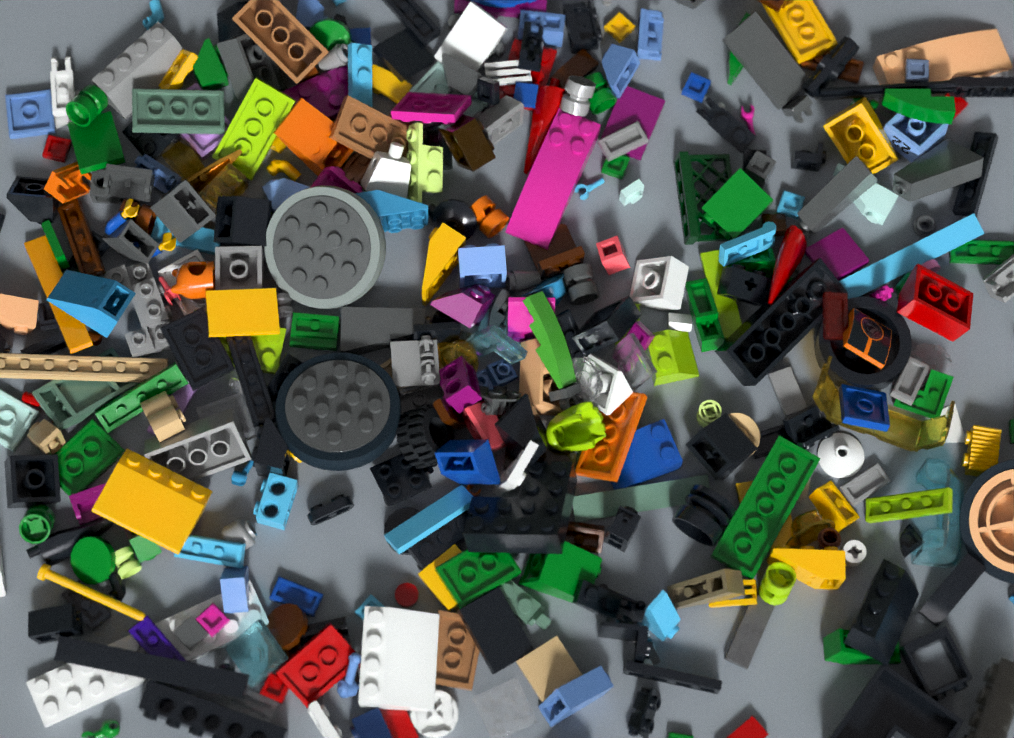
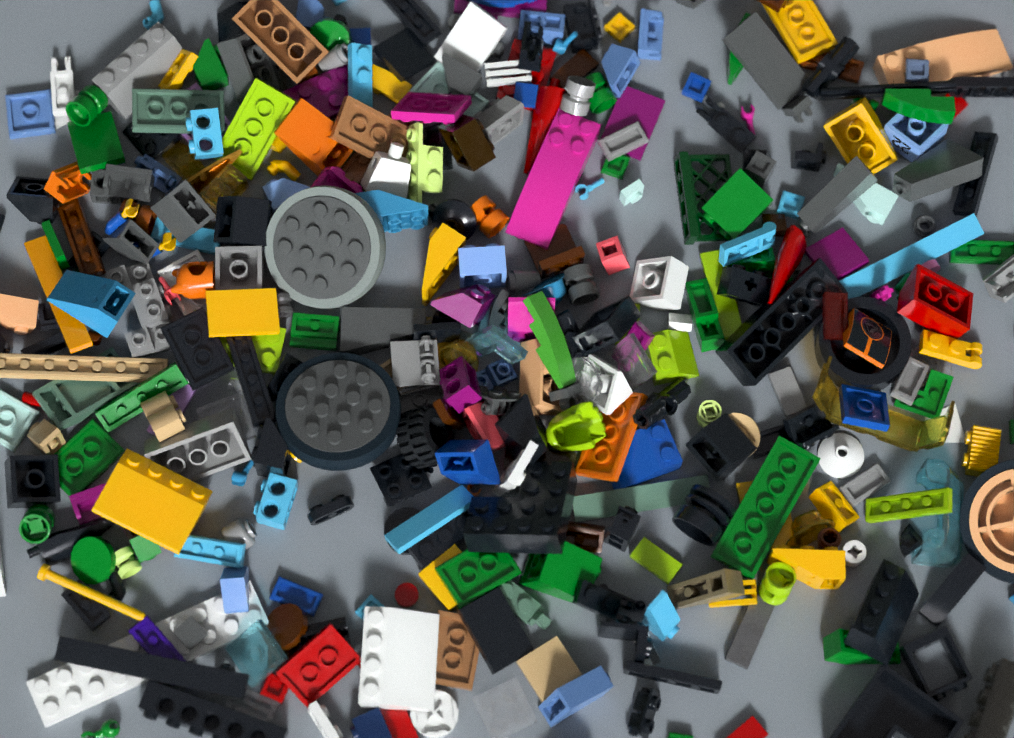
(50, 623): black hinge -> none
(56, 148): red tile -> none
(211, 133): none -> medium azure brick
(212, 620): dark pink tile -> none
(348, 687): medium blue piece -> none
(488, 90): black tile -> none
(561, 46): none -> dark azure hand
(656, 560): none -> lime tile
(661, 404): none -> black piece
(950, 349): none -> yellow plate

